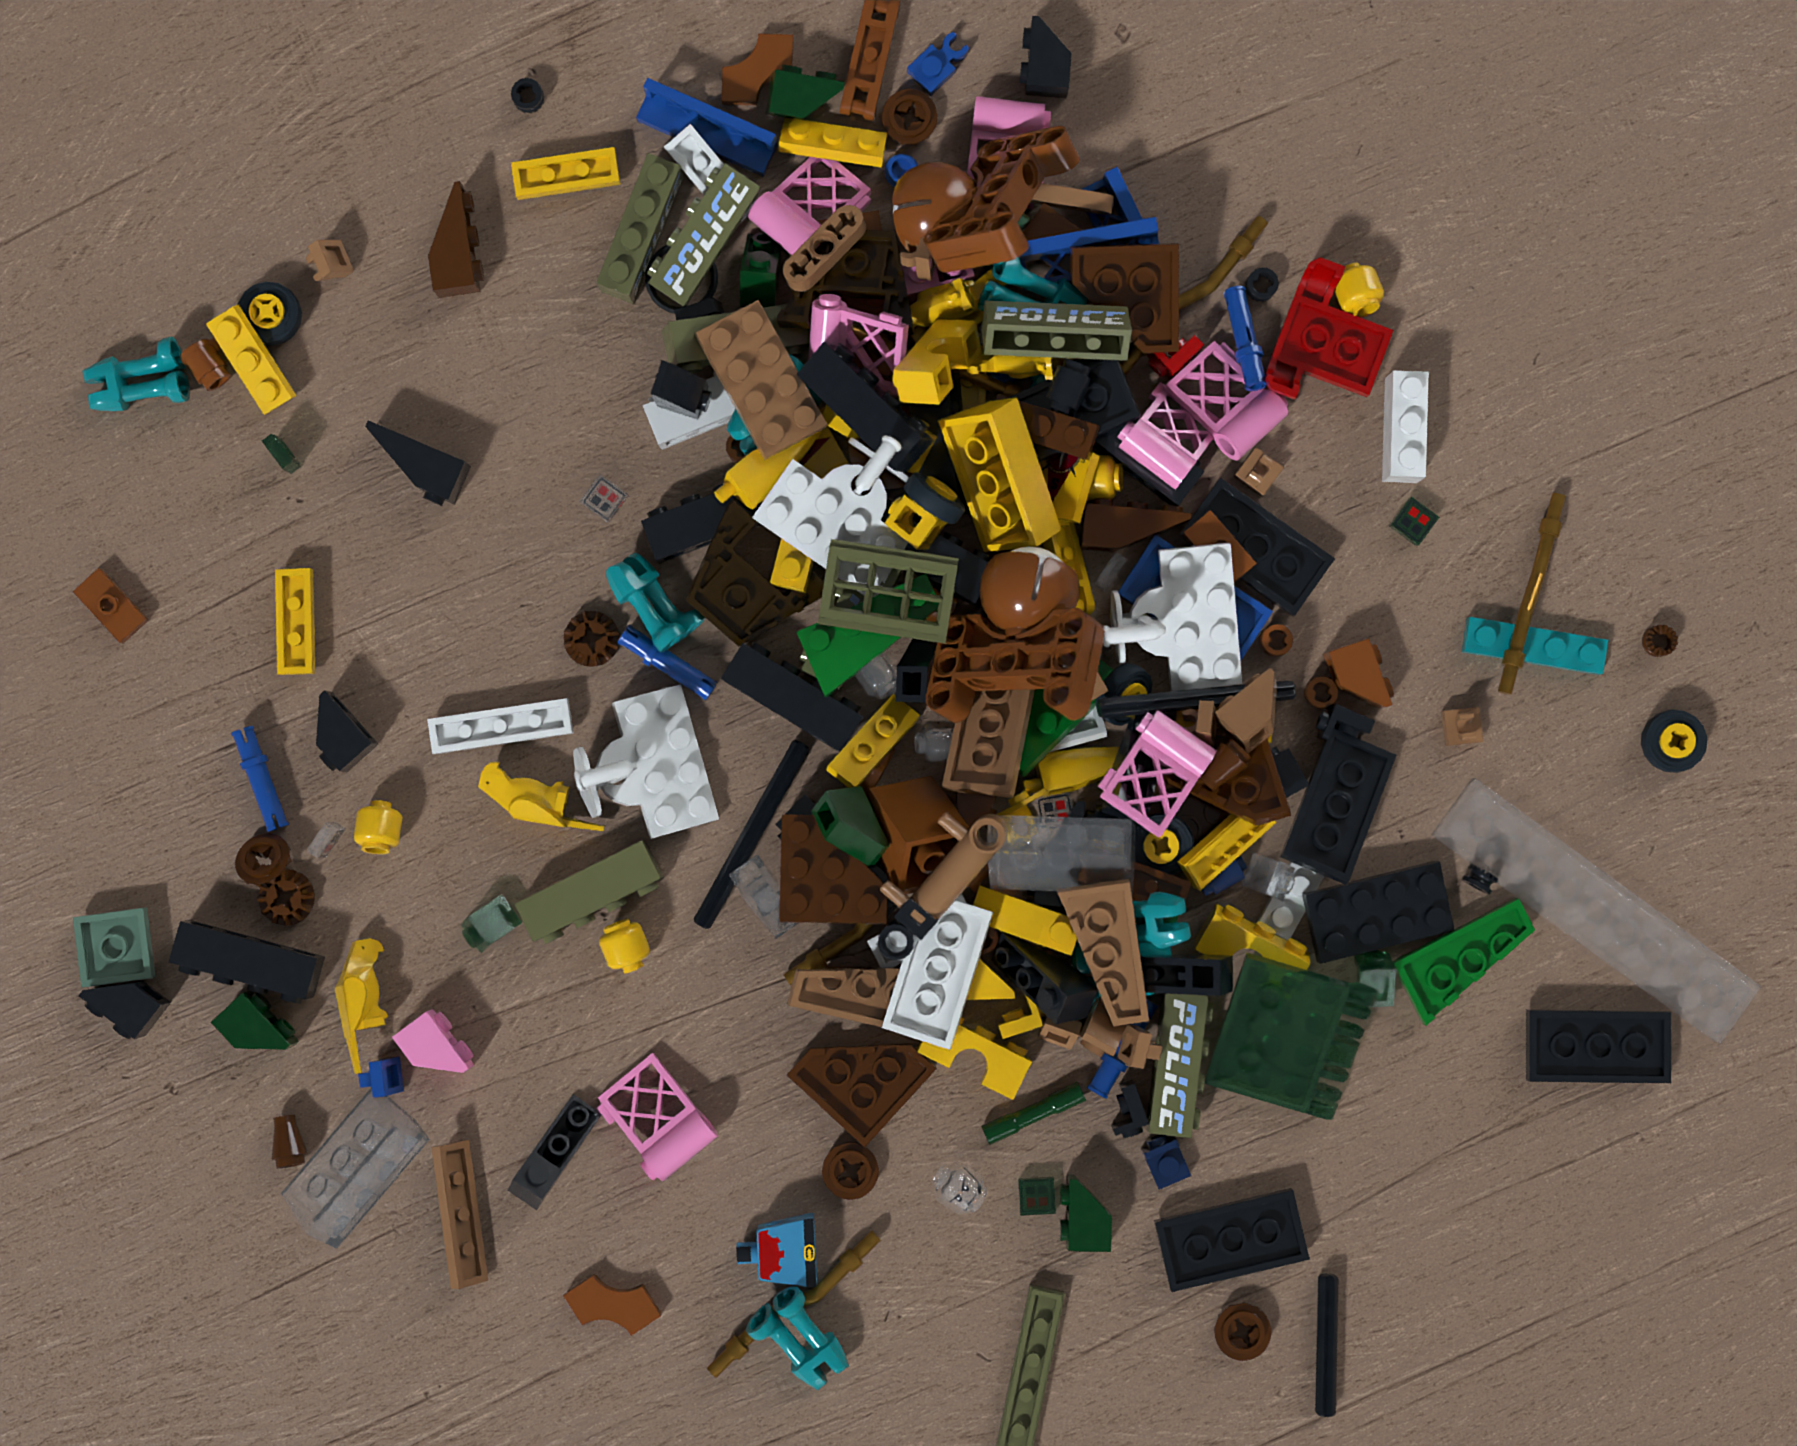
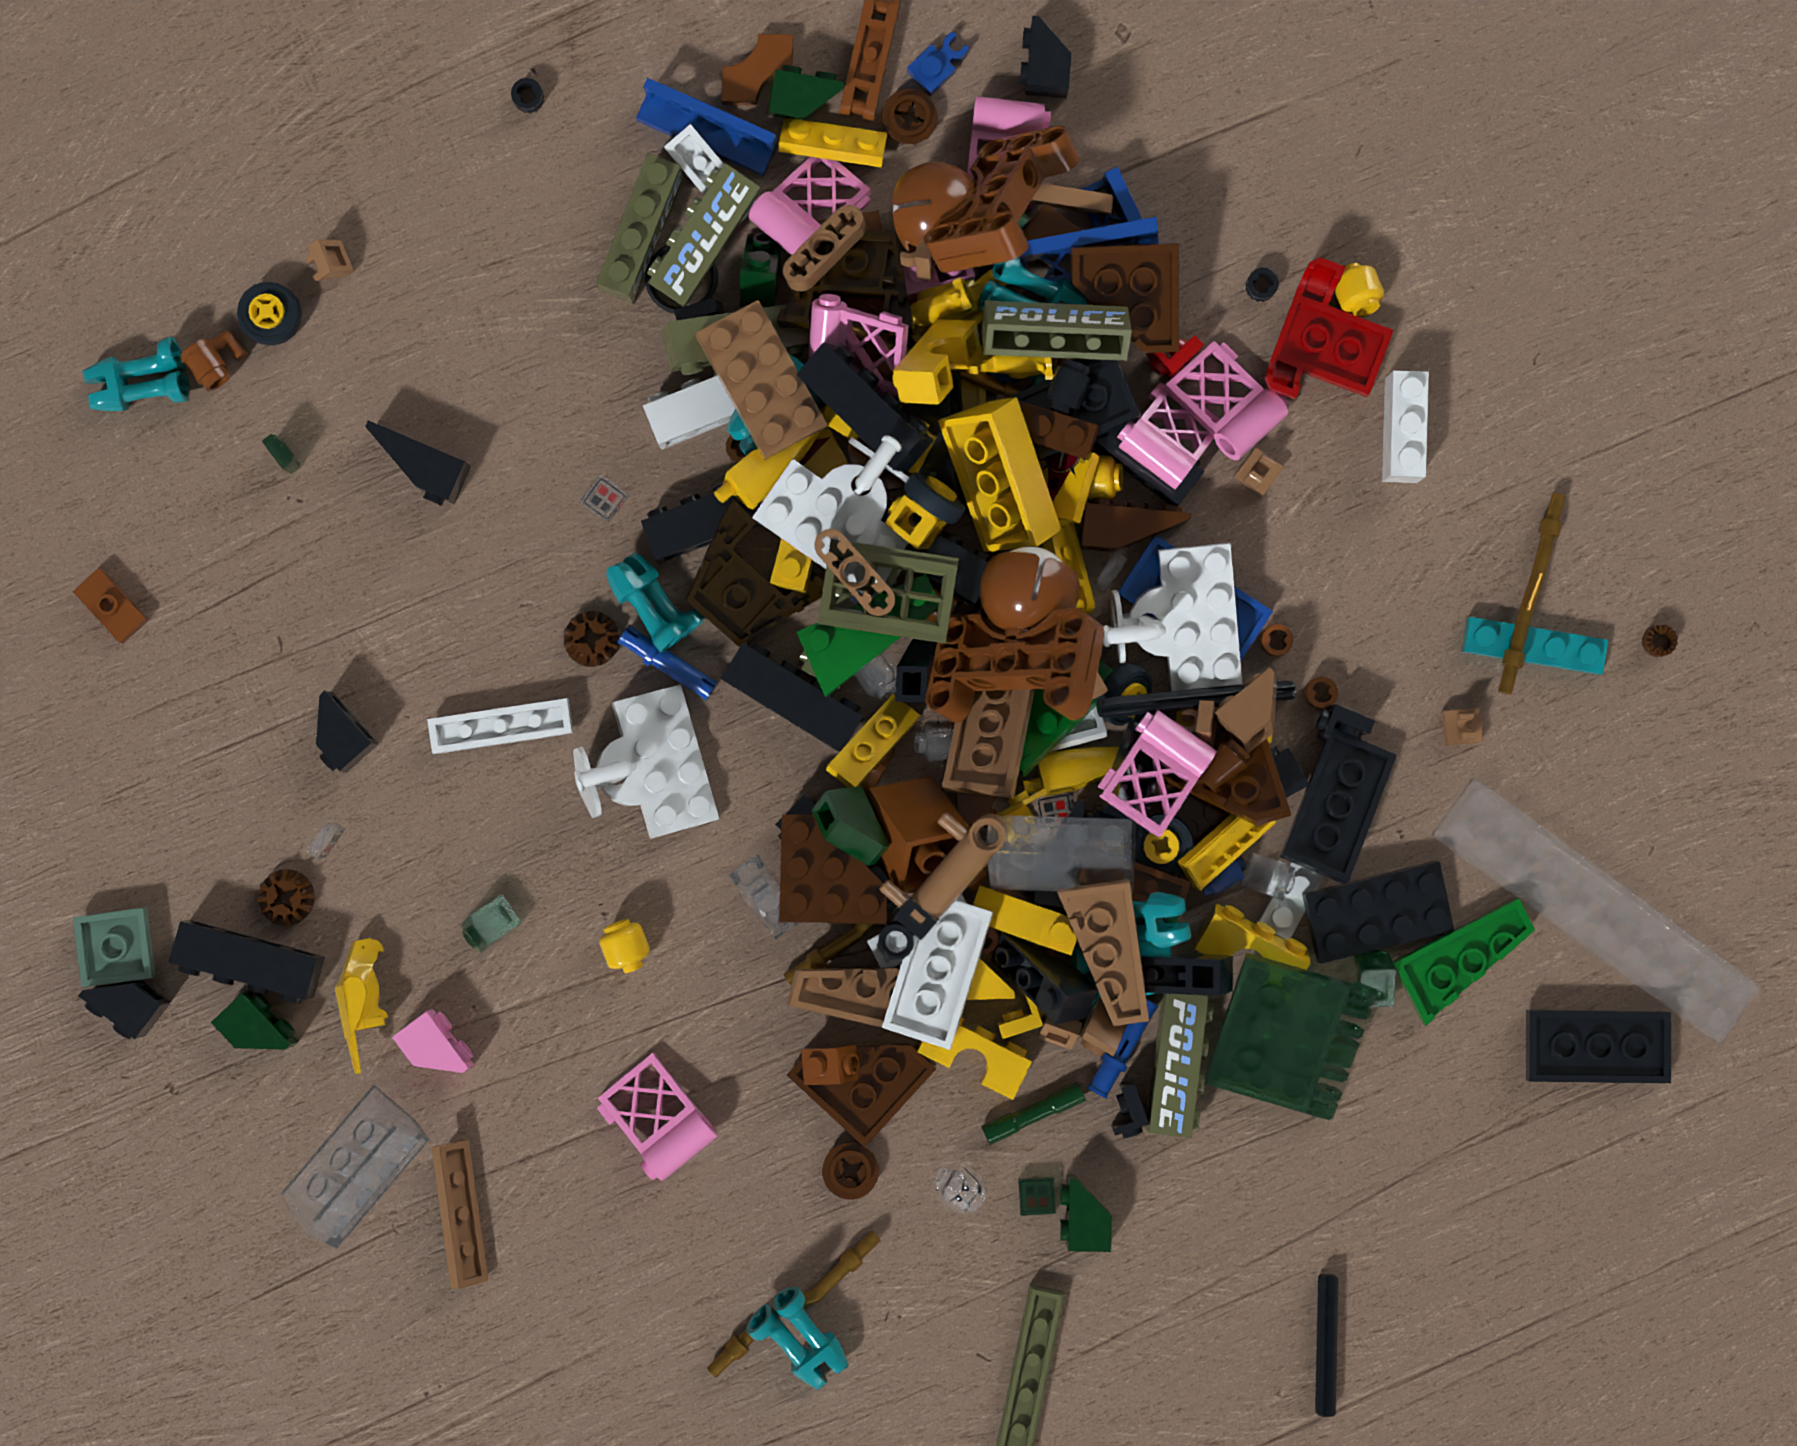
(251, 359): yellow plate -> none
(263, 846): reddish brown gear -> none
(264, 790): blue pin -> none
(287, 1143): reddish brown cone -> none
(295, 621): yellow plate -> none
(378, 827): yellow head -> none
(383, 1077): blue tile -> none
(452, 253): reddish brown slope -> none
(530, 799): yellow animal -> none
(554, 1152): black slope -> none
(565, 173): yellow plate -> none
(589, 891): olive brick -> none
(598, 1301): dark orange tile -> none
(680, 391): black slope -> none
(751, 833): black axle -> none
(783, 1251): torso -> none
(830, 1065): none -> dark orange bracket
(843, 546): none -> medium nougat beam
(897, 167): blue plate -> none
(1137, 1047): medium nougat tile -> none
(1165, 1160): dark blue bracket -> none
(1211, 531): dark orange plate -> none
(1231, 1239): black plate -> none
(1235, 1346): reddish brown gear -> none
(1239, 249): pearl gold bar -> none
(1248, 351): blue pin -> none
(1285, 560): black plate -> none
(1358, 673): dark orange slope -> none
(1414, 521): clear green tile -> none
(1479, 879): black bush -> none
(1661, 746): black wheel -> none

